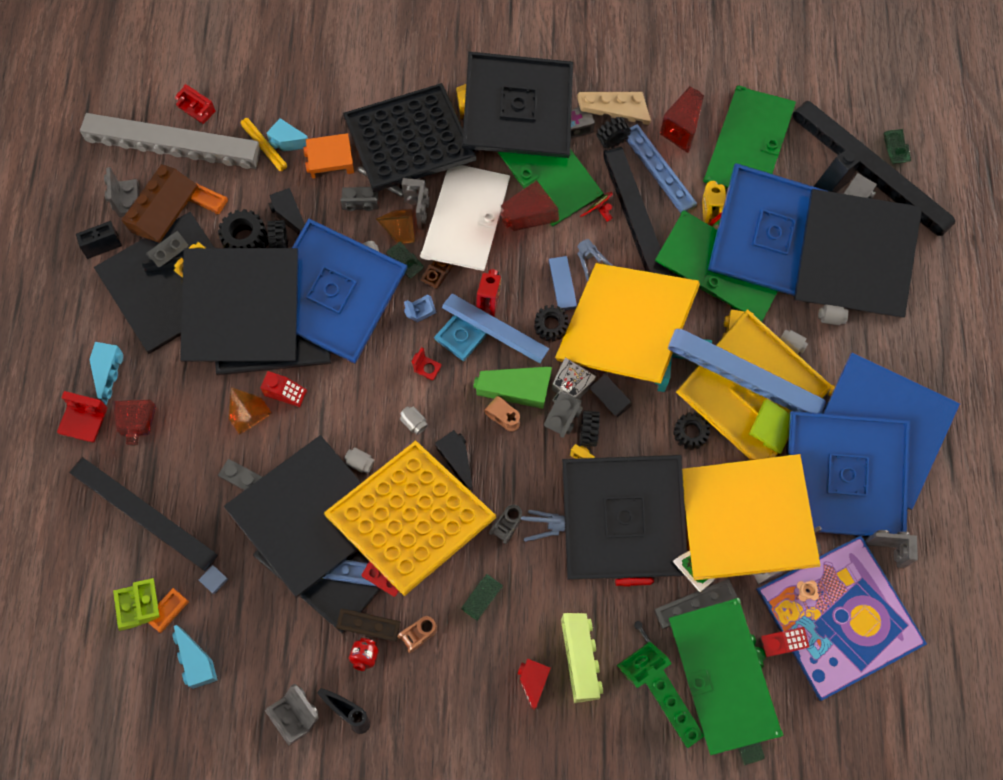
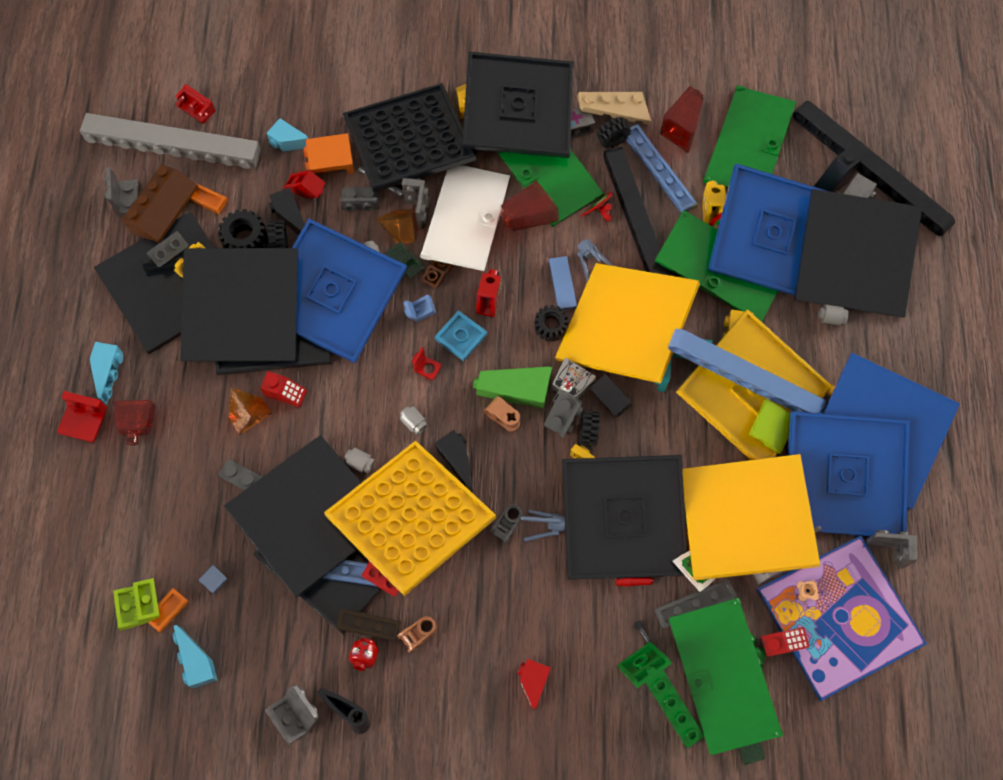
(98, 239): black hinge -> none
(144, 514): black beam -> none
(264, 144): yellow axle -> none
(305, 184): none -> red slope
(482, 597): clear green slope -> none
(495, 328): medium blue tile -> none
(580, 657): yellowish green slope -> none
(687, 441): black tyre -> none
(794, 341): light grey brick -> none
(896, 146): clear green slope -> none

